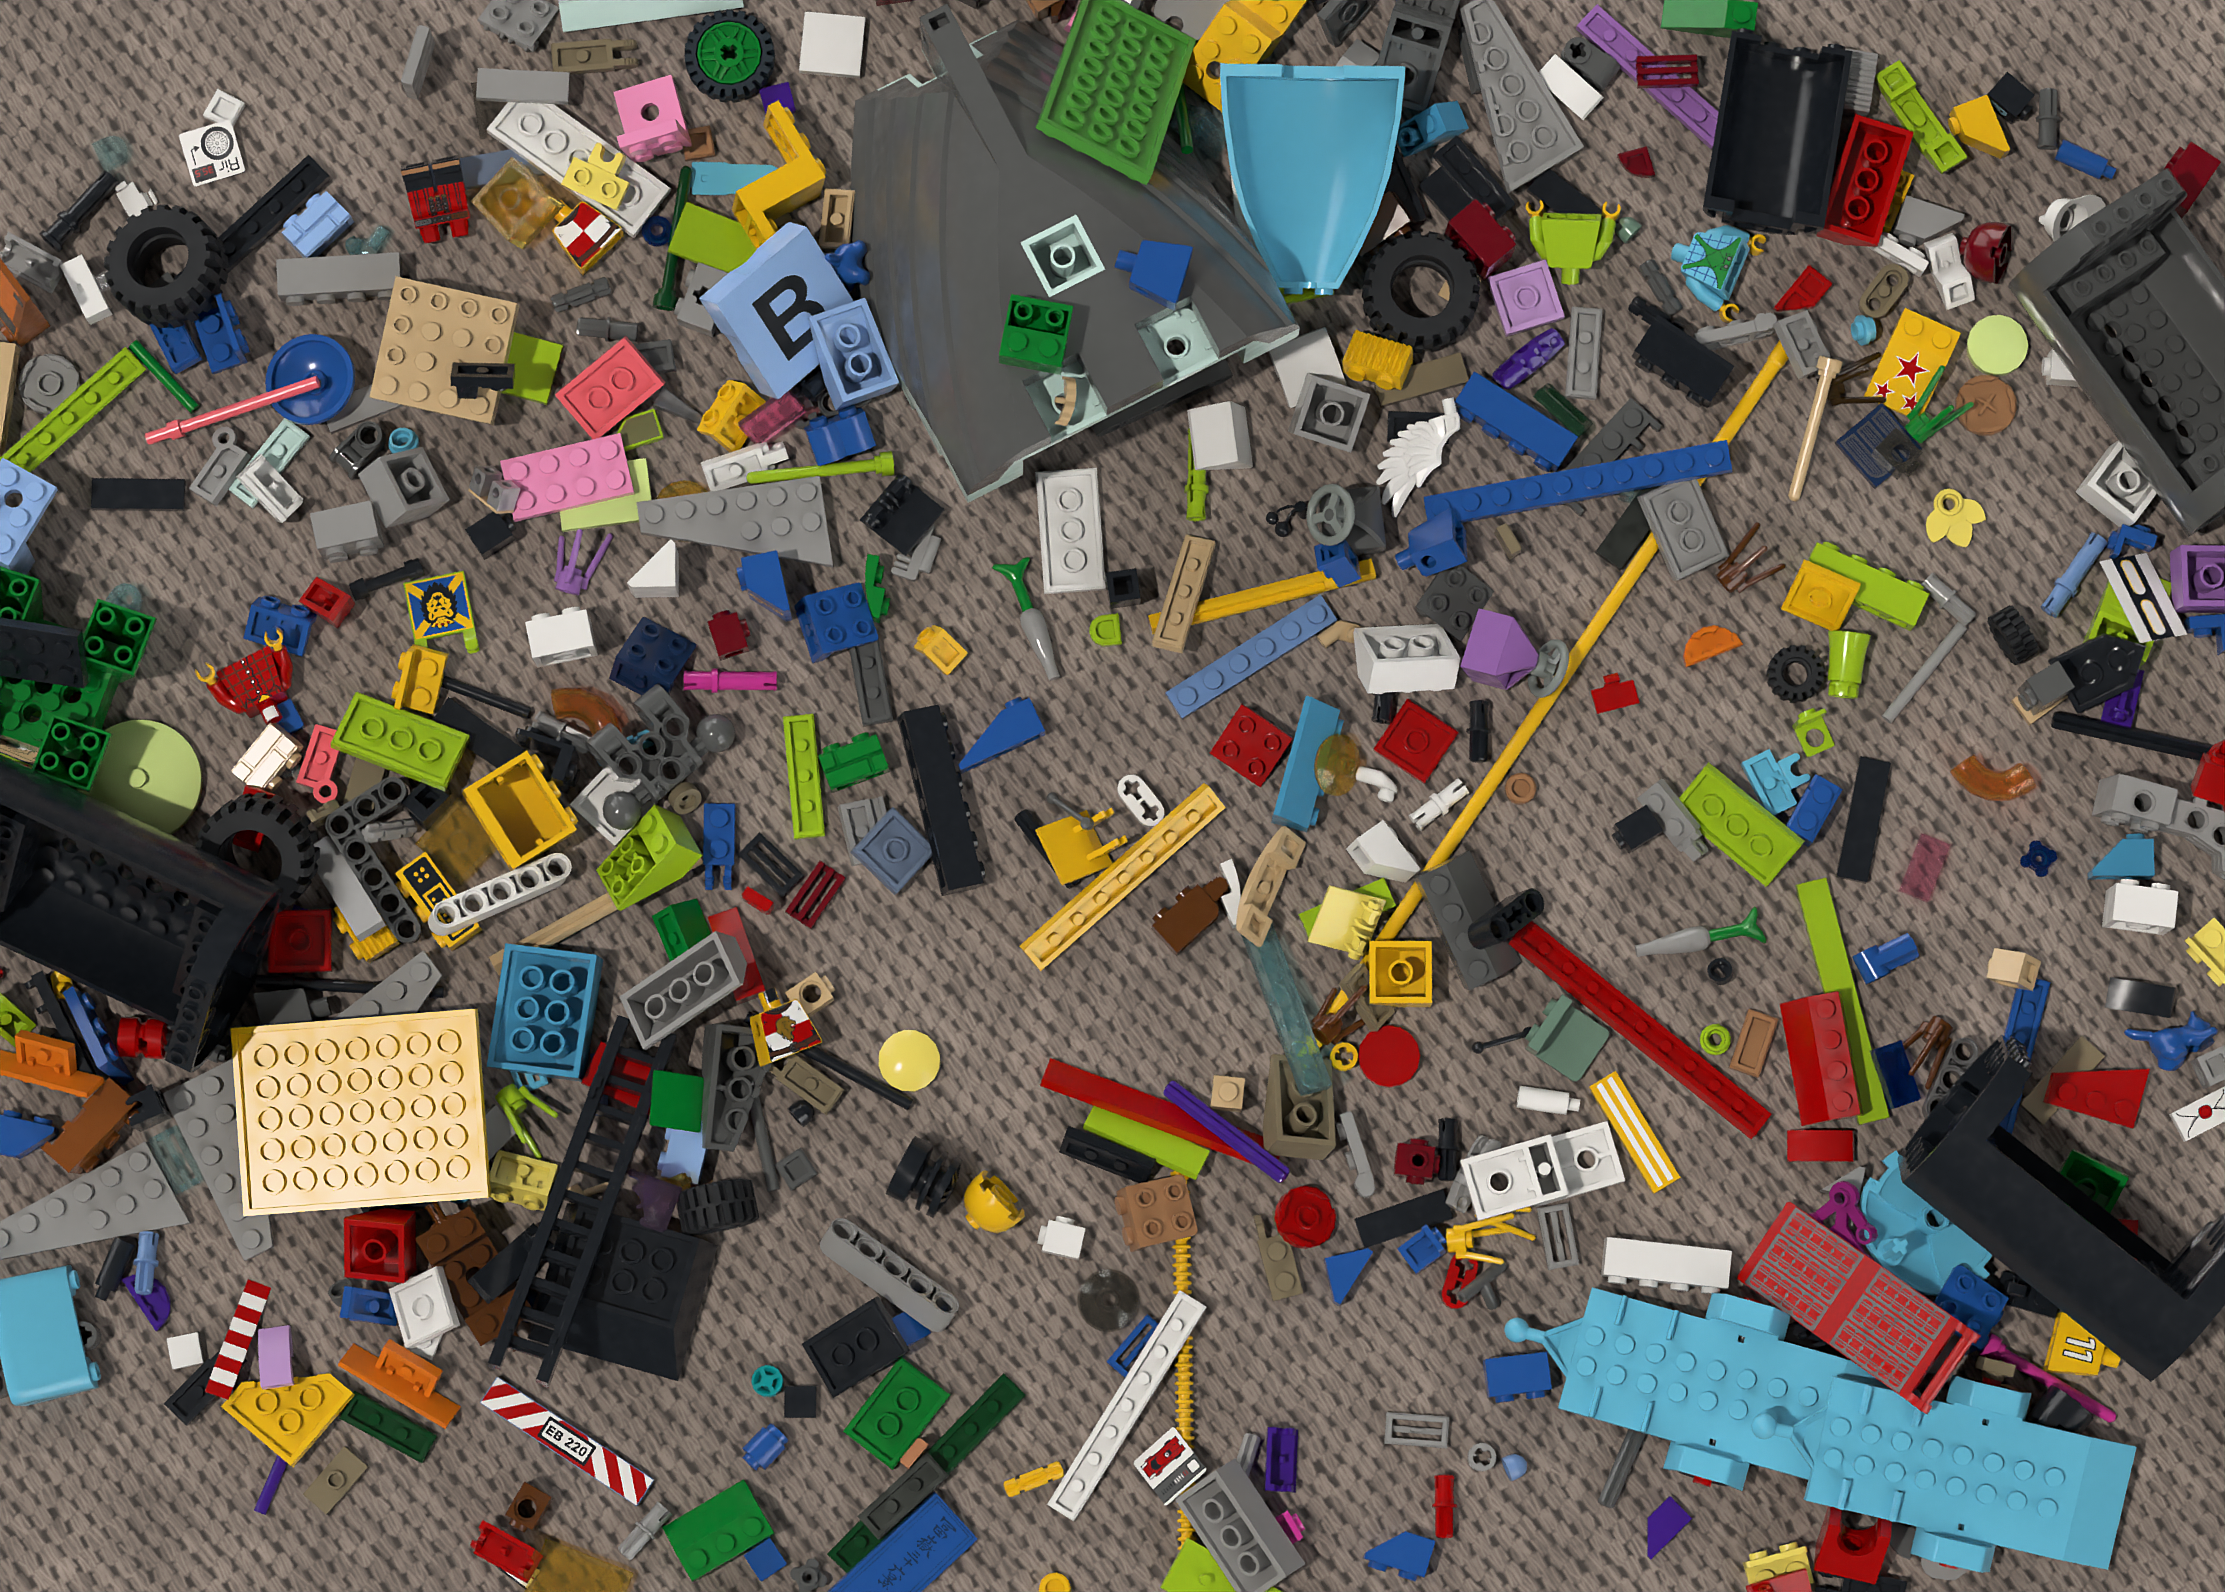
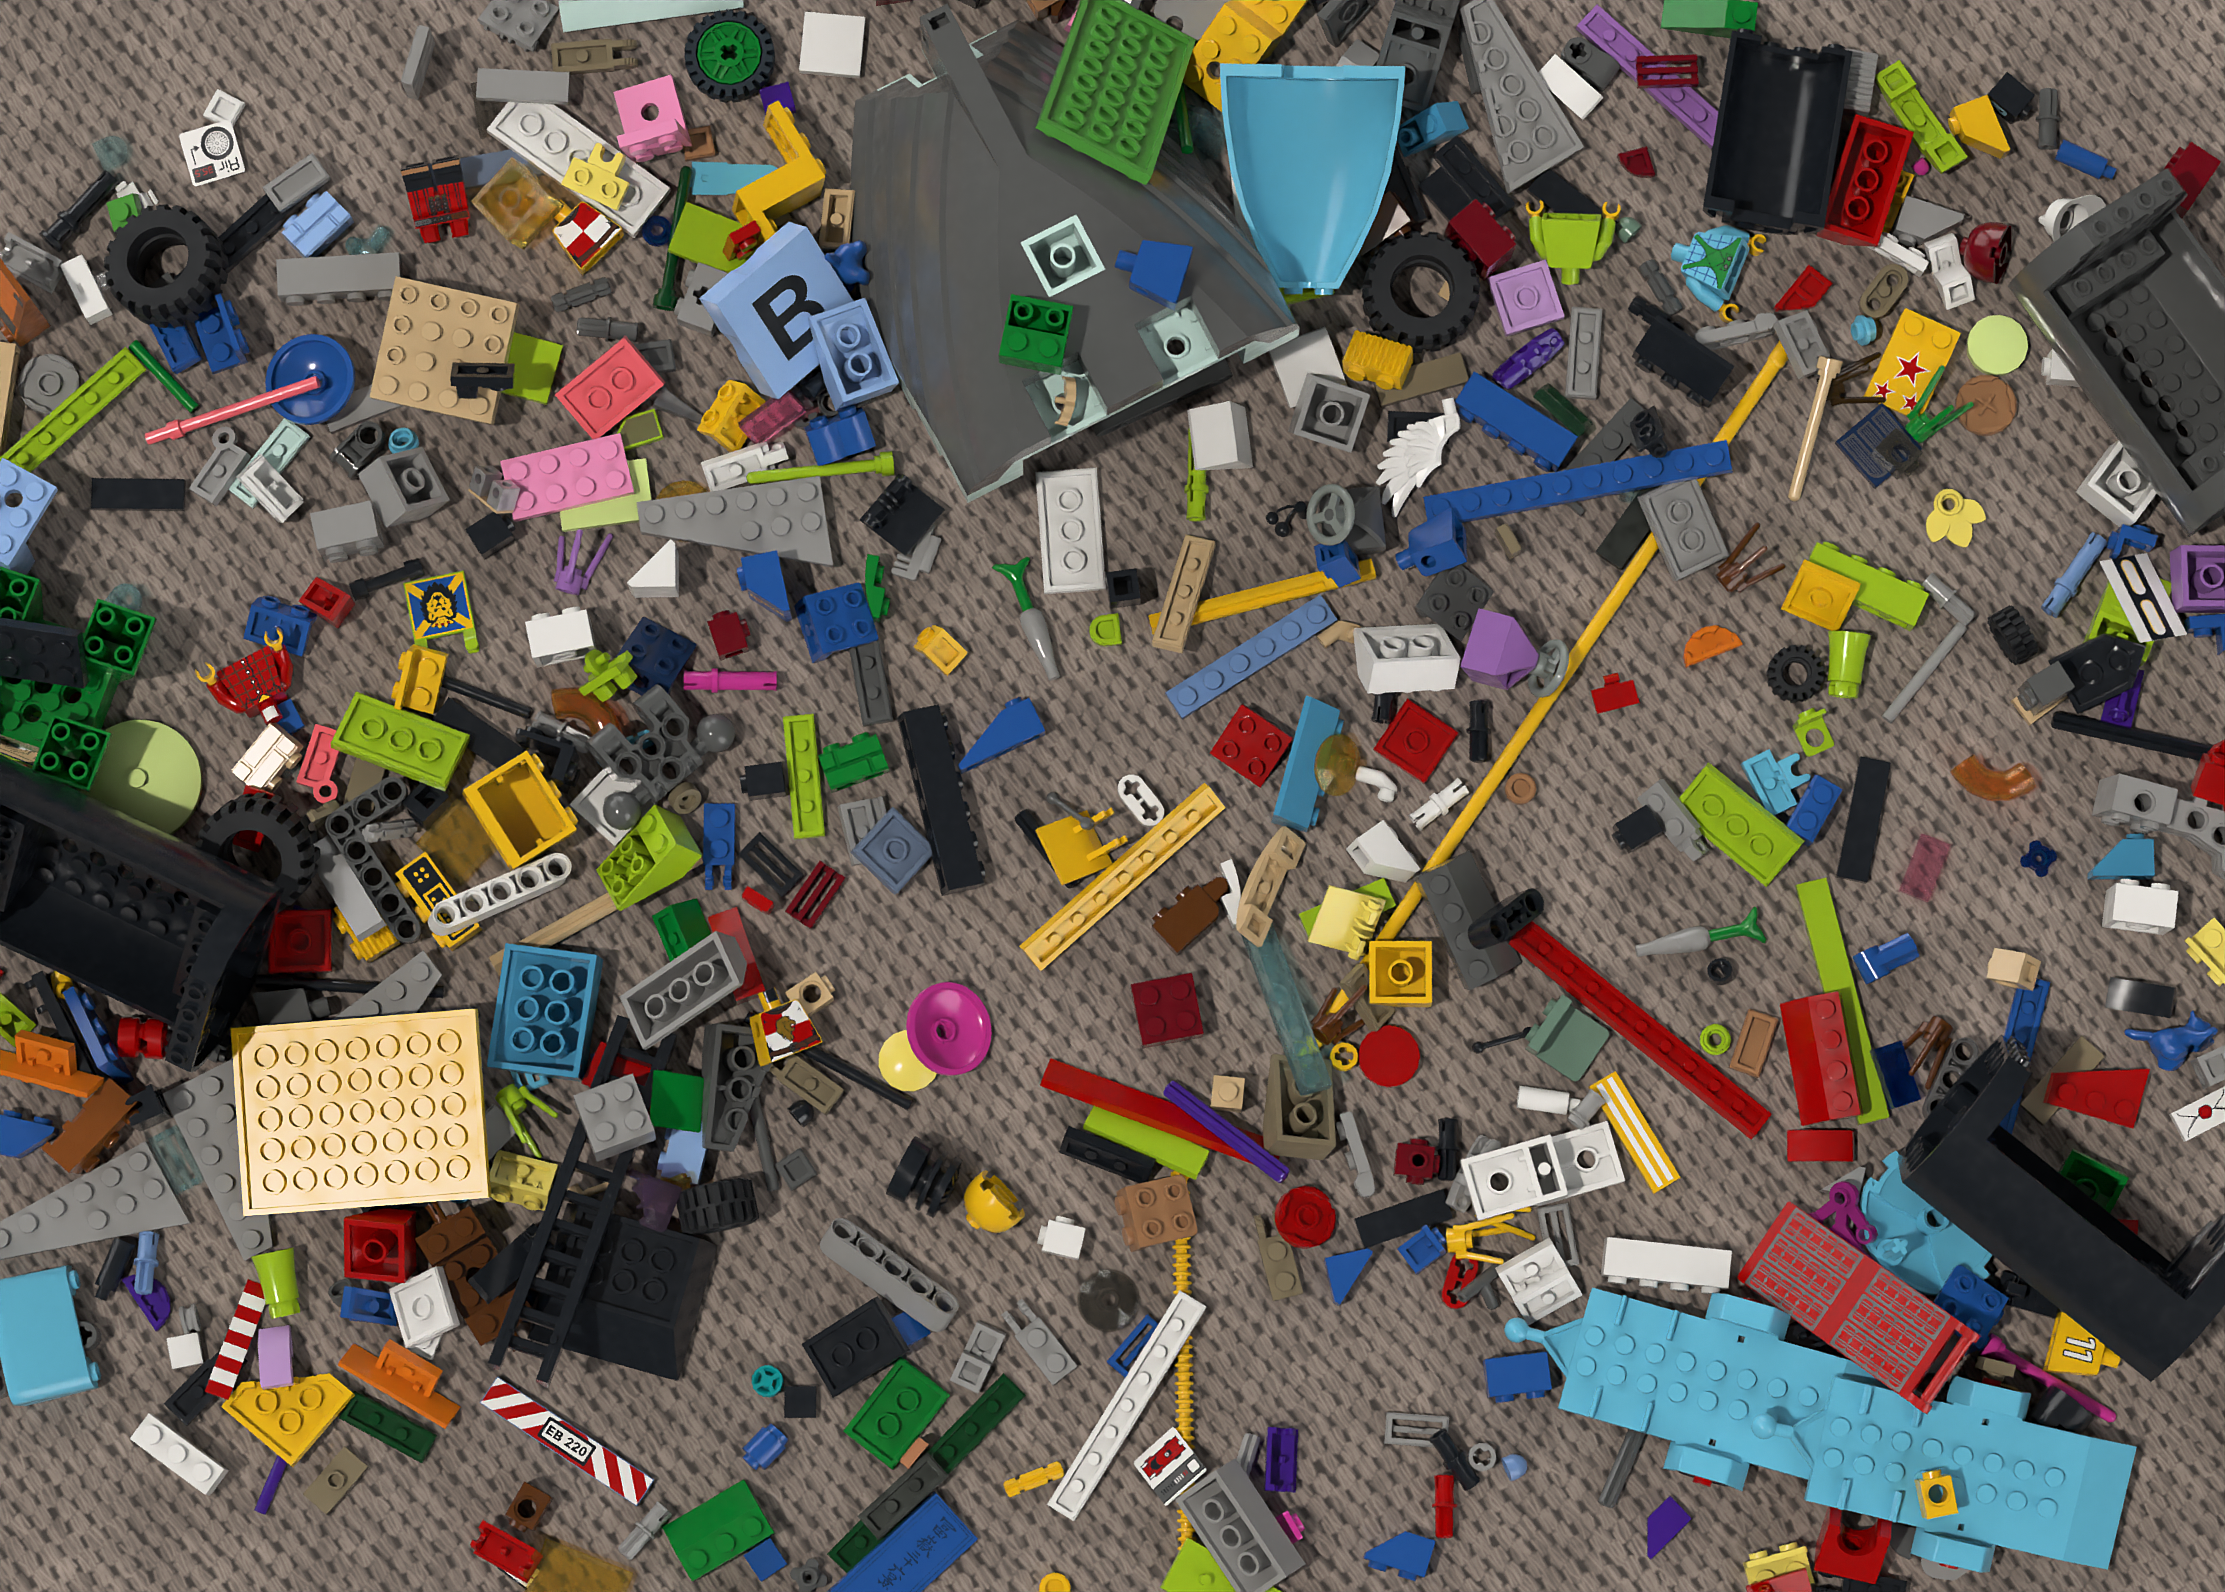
(123, 208): none -> bright green plate
(179, 1454): none -> white brick
(189, 1318): none -> light grey bush
(278, 1281): none -> lime plant
(296, 183): none -> light grey tile
(604, 671): none -> lime hips
(614, 1117): none -> light grey brick
(742, 241): none -> red plate
(763, 781): none -> black brick
(963, 1028): none -> dark pink dish
(978, 1356): none -> light grey slope
(1041, 1345): none -> light grey hinge
(1167, 1010): none -> dark red brick
(1454, 1459): none -> black pin
(1538, 1281): none -> white slope
(1585, 1110): none -> light grey pin
(1649, 433): none -> black hinge
(1921, 166): none -> dark pink piece
(1946, 1505): none -> yellow brick

